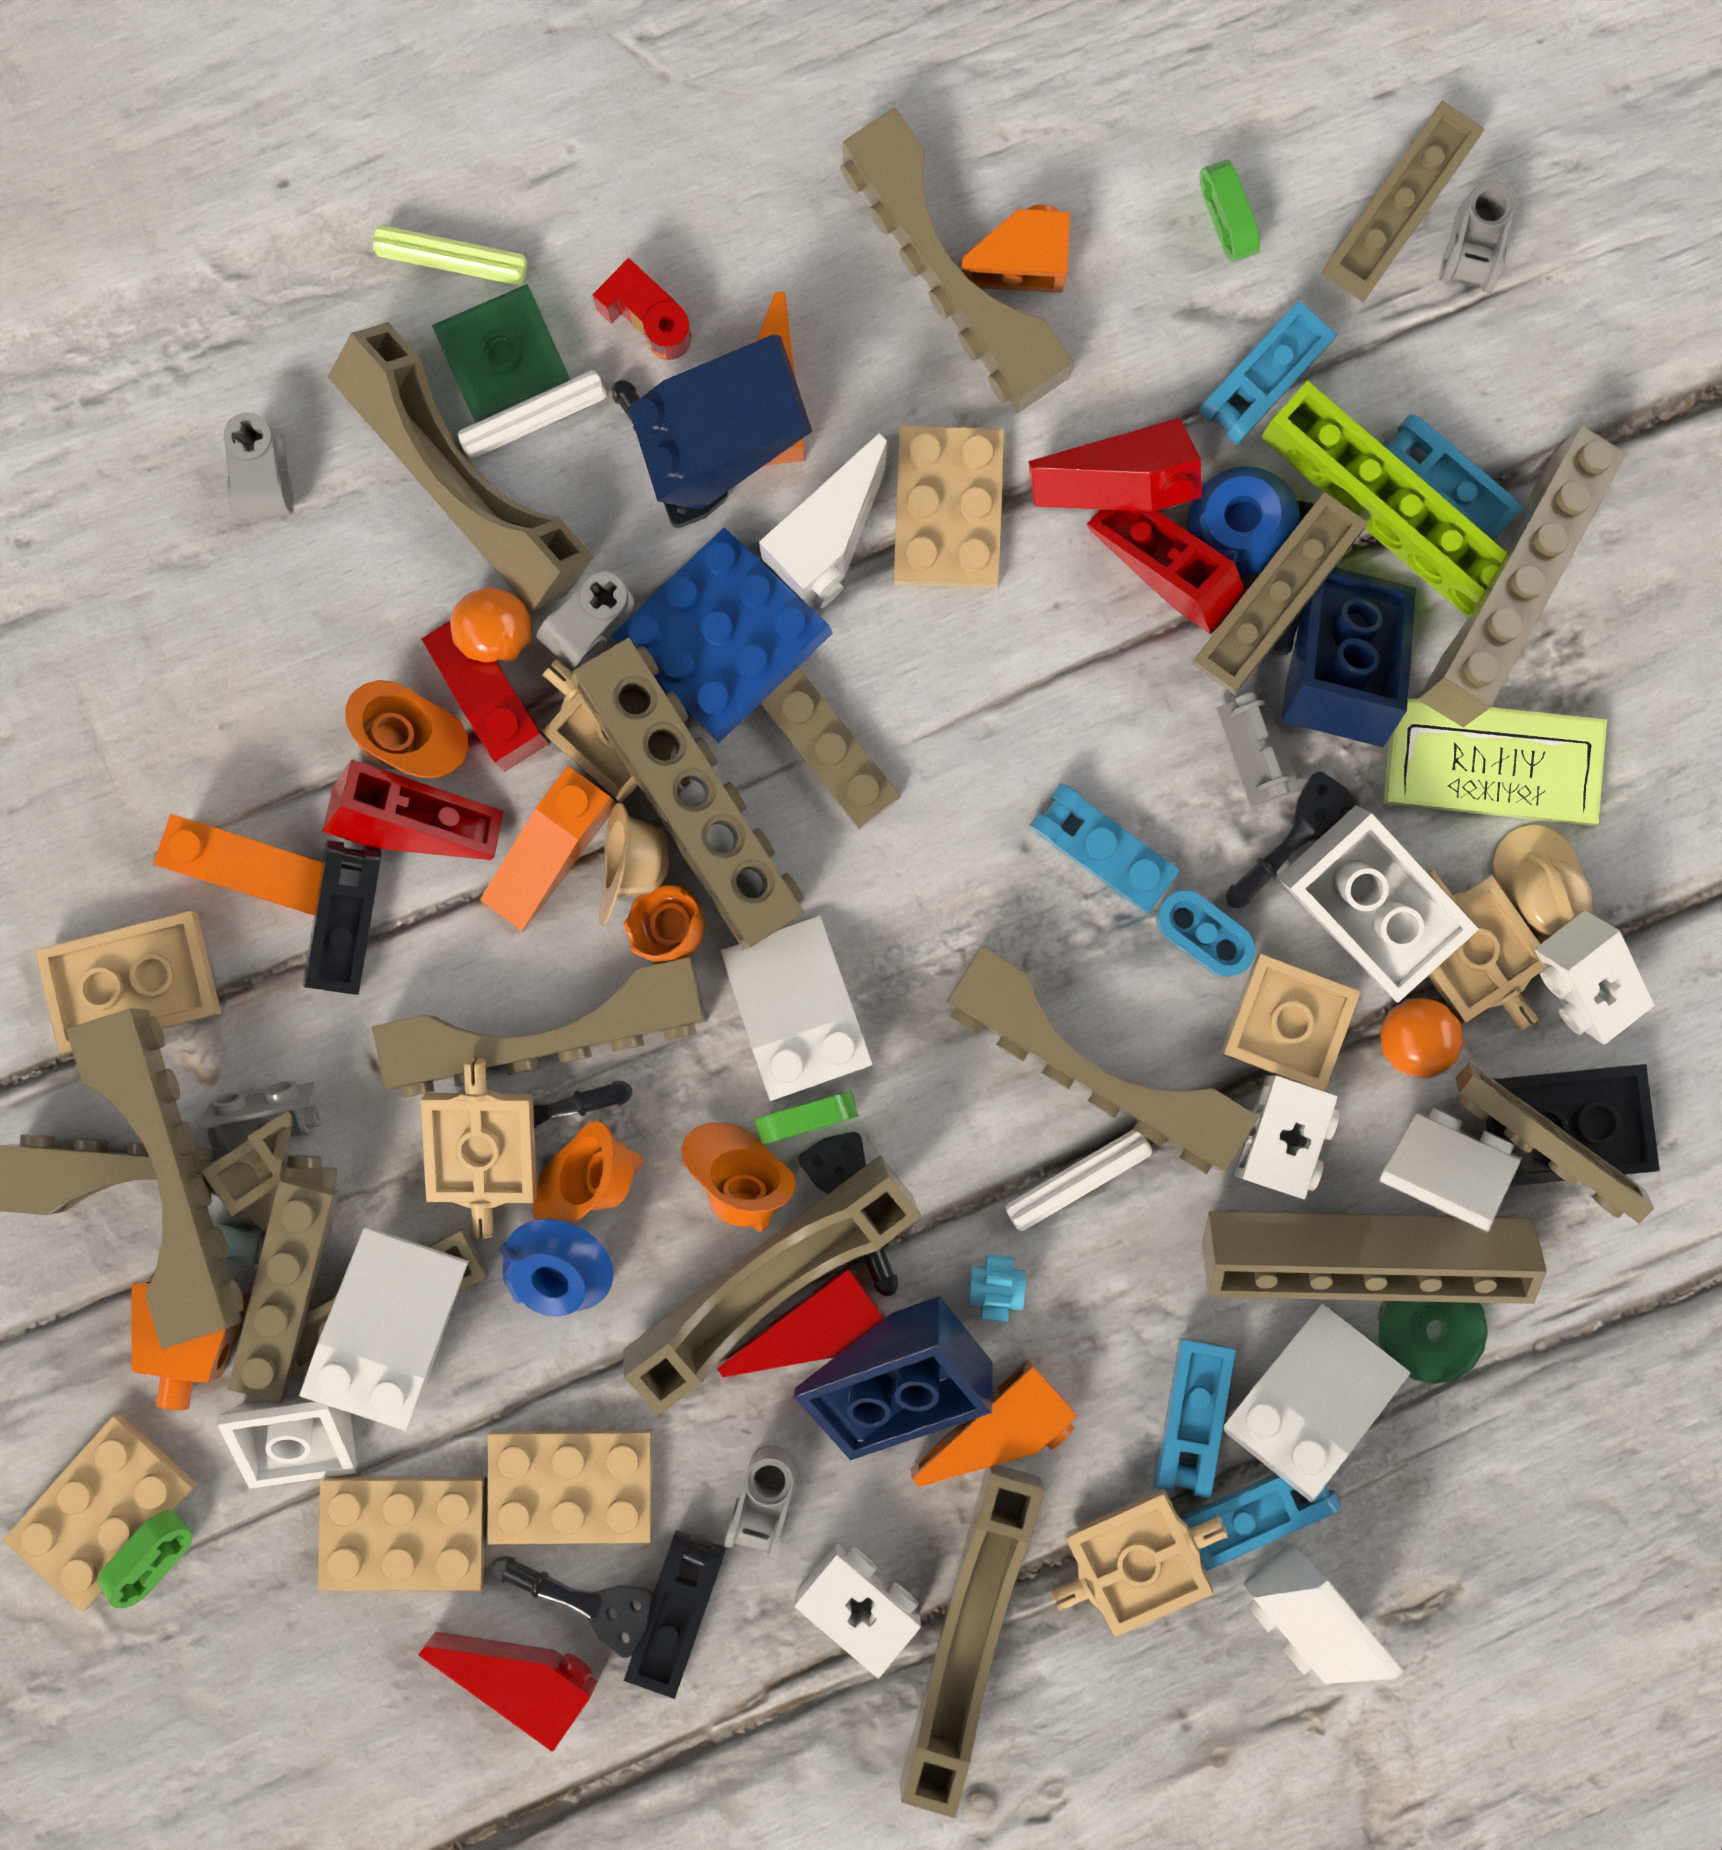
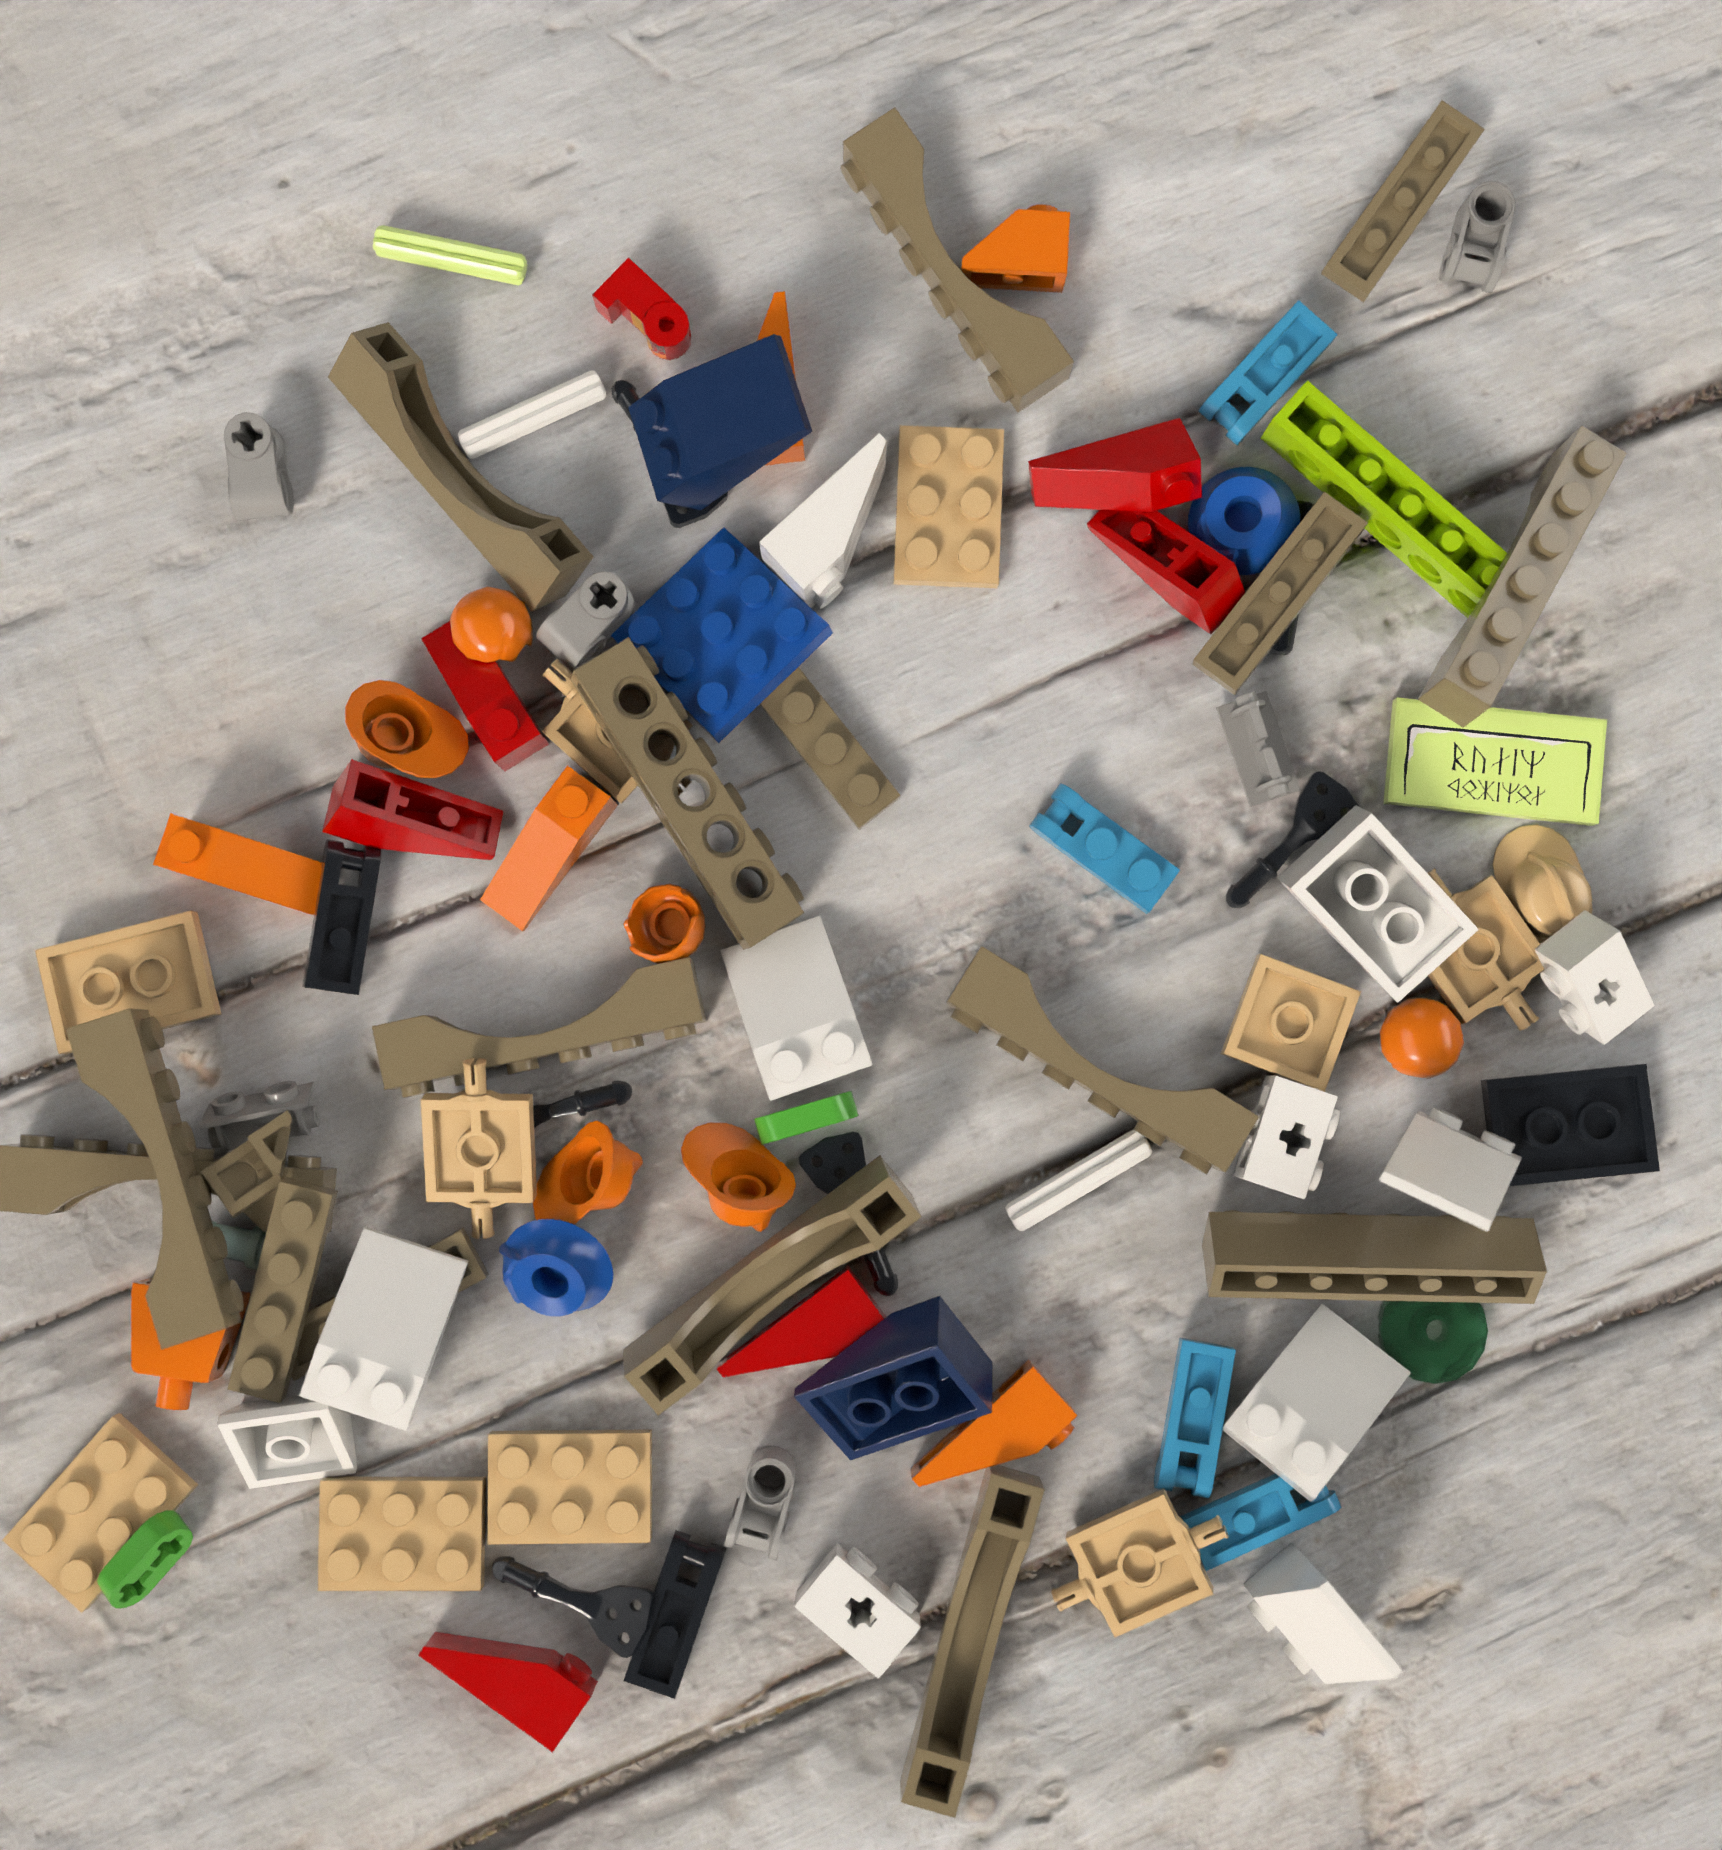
(501, 352): clear green plate -> none
(633, 859): tan piece -> none
(996, 1288): medium azure gear -> none
(1205, 931): dark azure plate -> none
(1229, 210): bright green beam -> none
(1352, 658): dark blue slope -> none
(1454, 477): dark azure plate -> none
(1568, 1156): dark tan plate -> none

